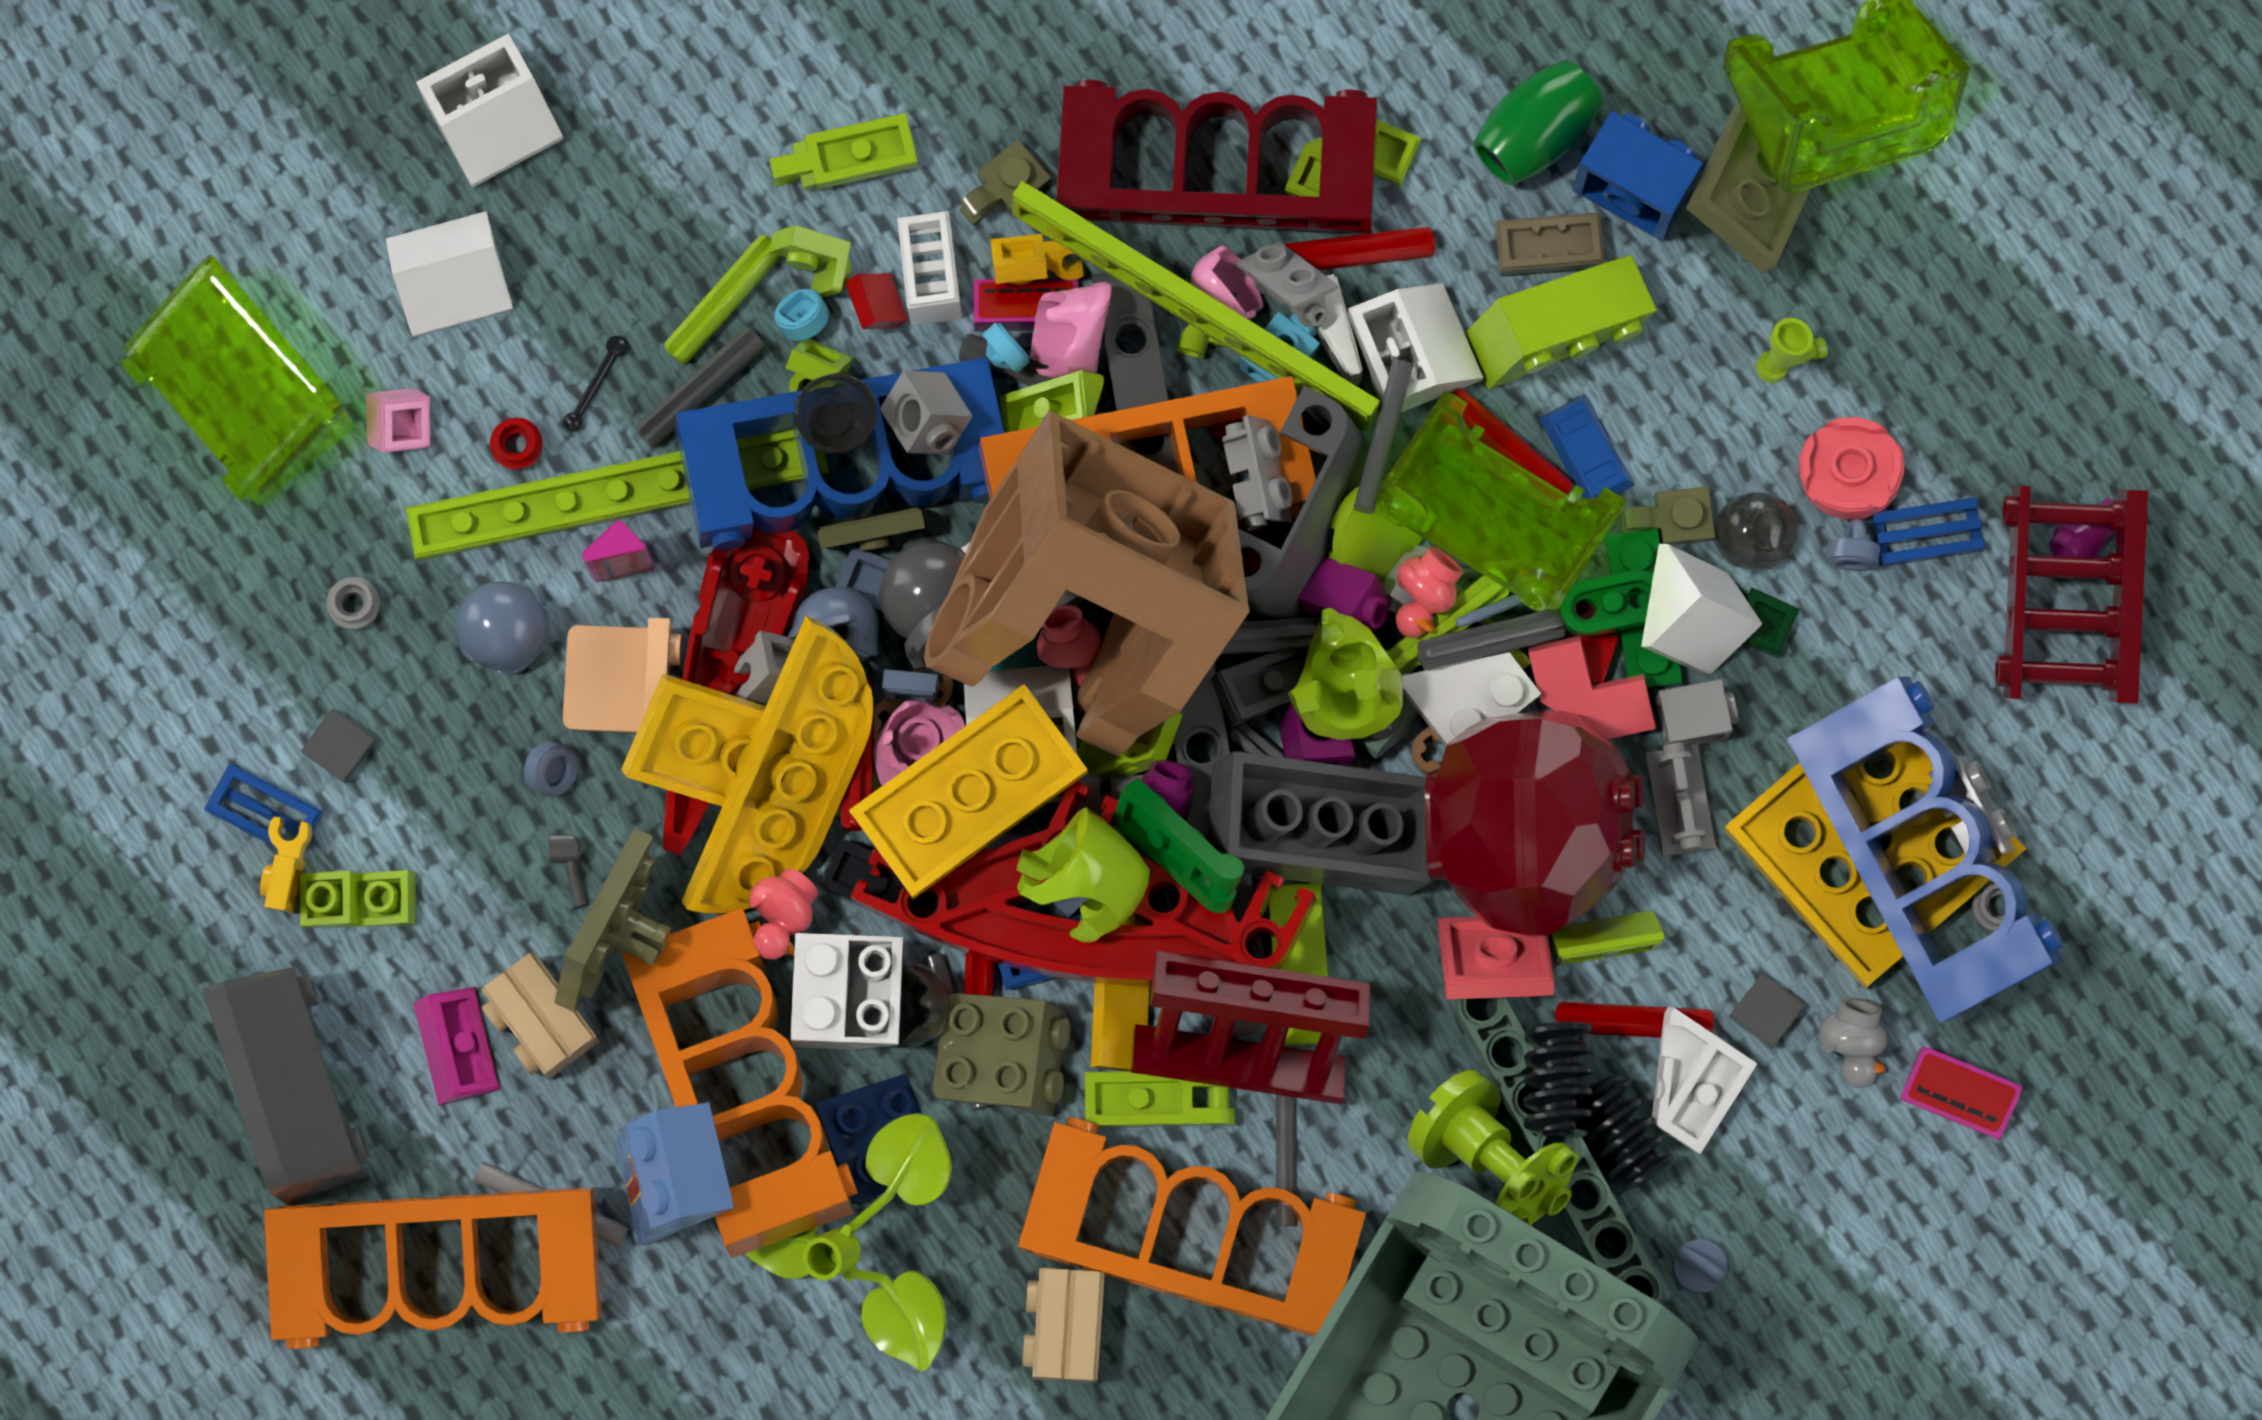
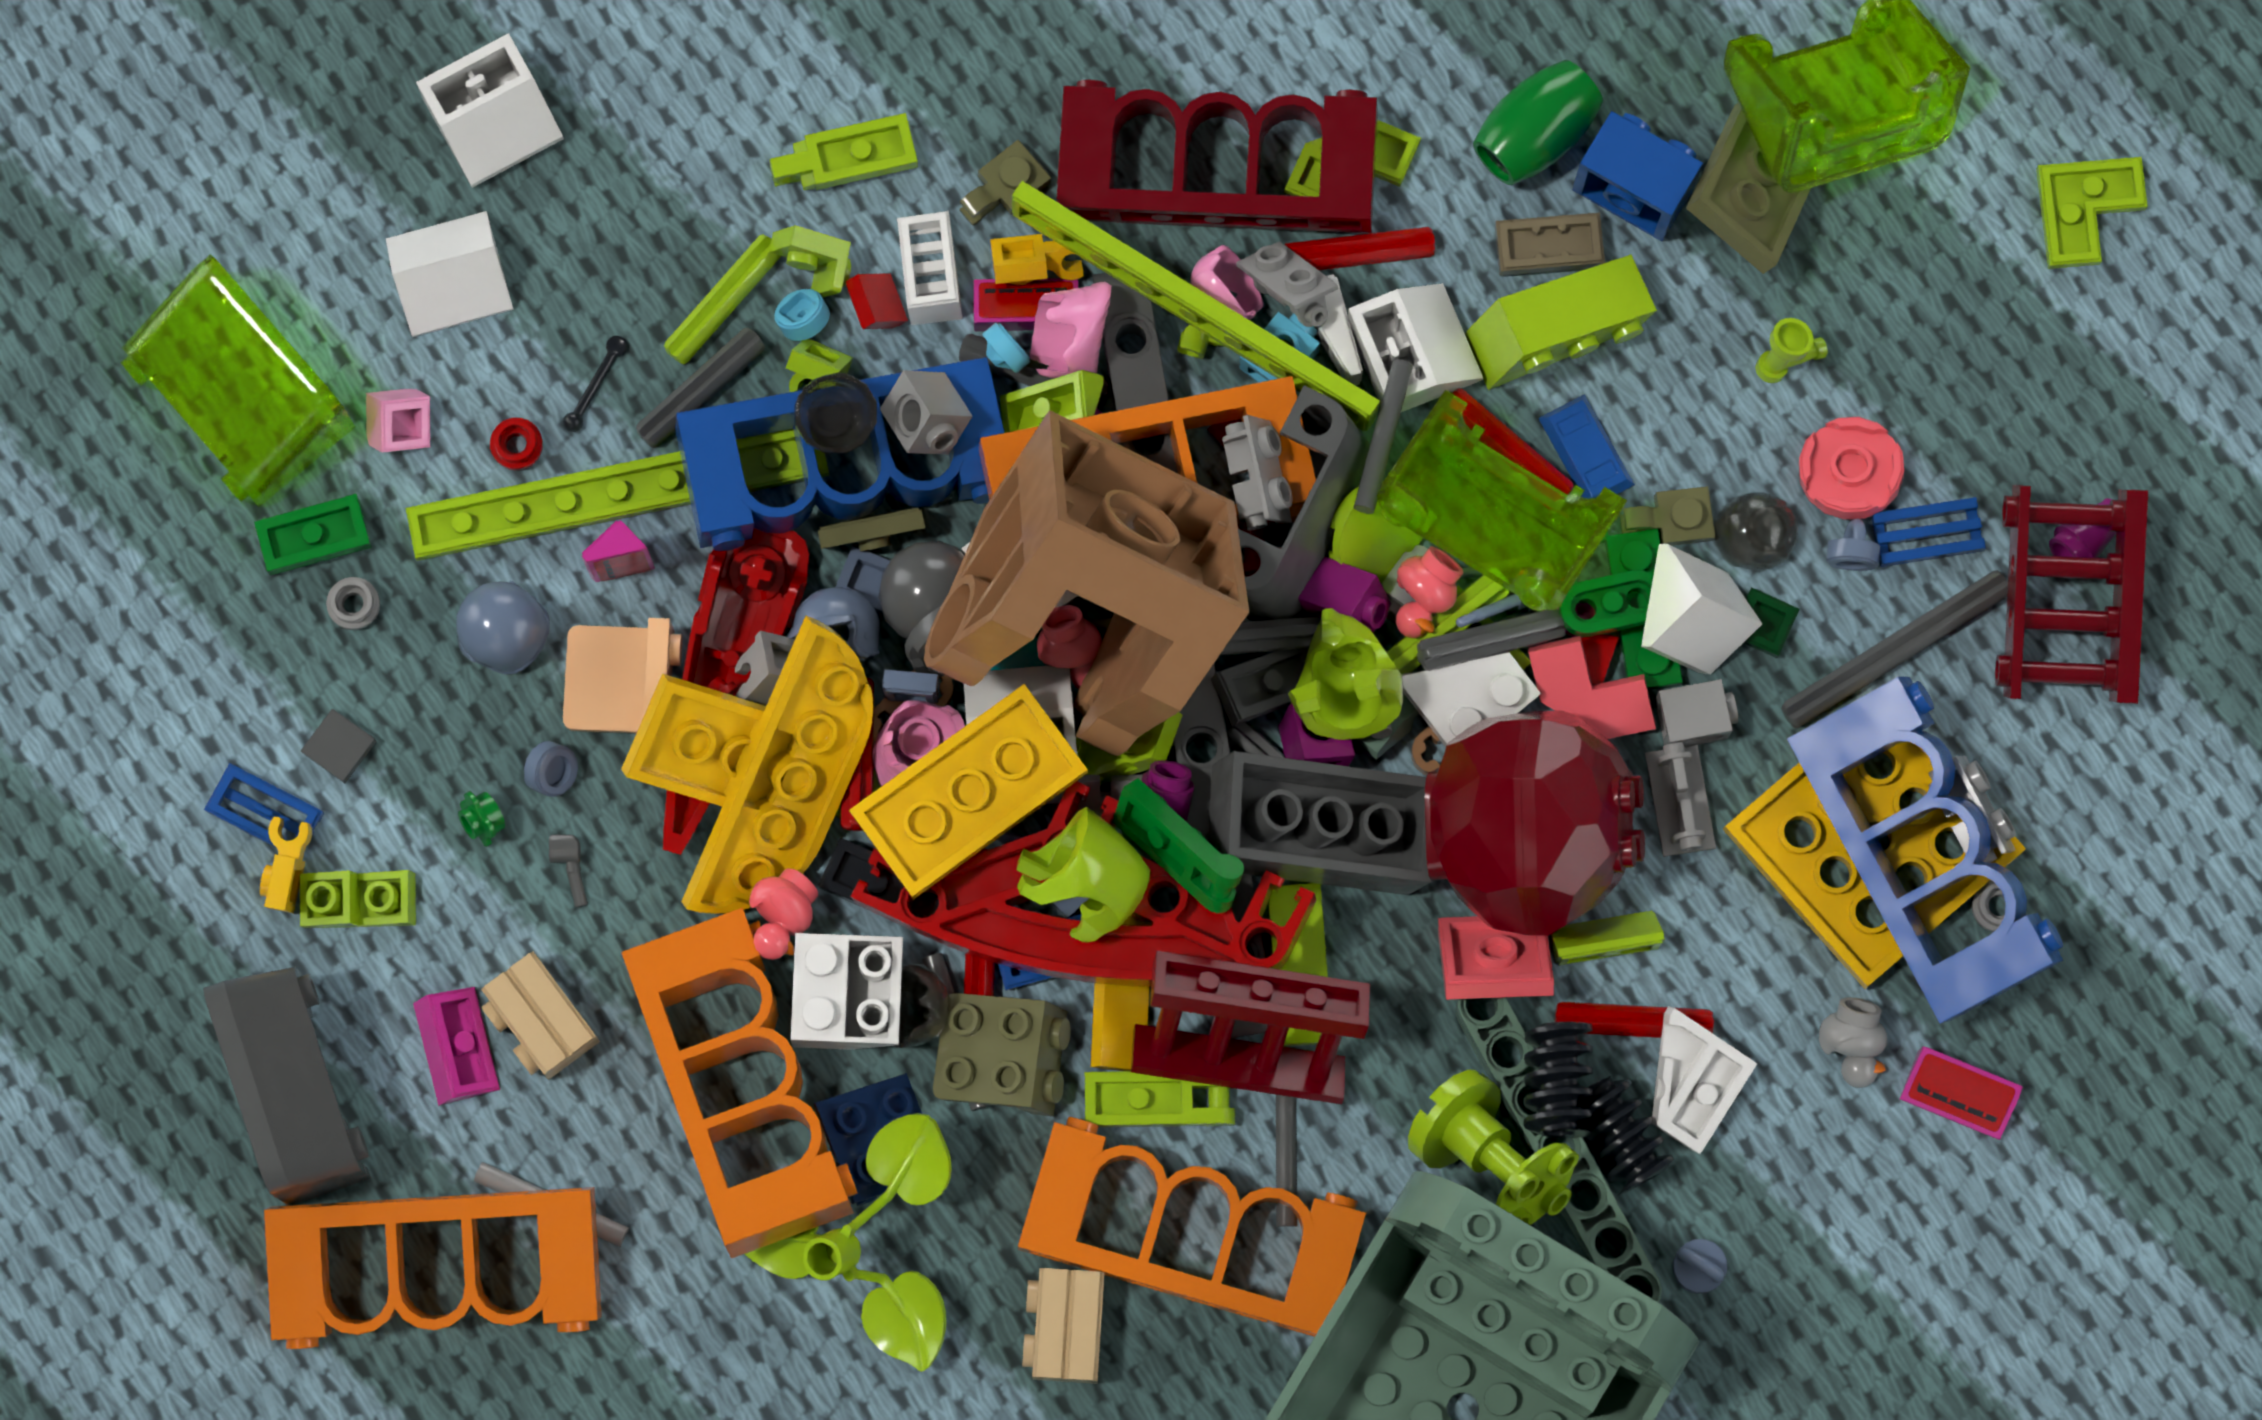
(312, 534): none -> green plate
(481, 817): none -> green plate
(614, 924): olive plate -> none
(672, 1170): medium blue slope -> none
(1766, 1011): dark grey tile -> none
(1895, 649): none -> dark grey axle
(2075, 194): none -> lime tile

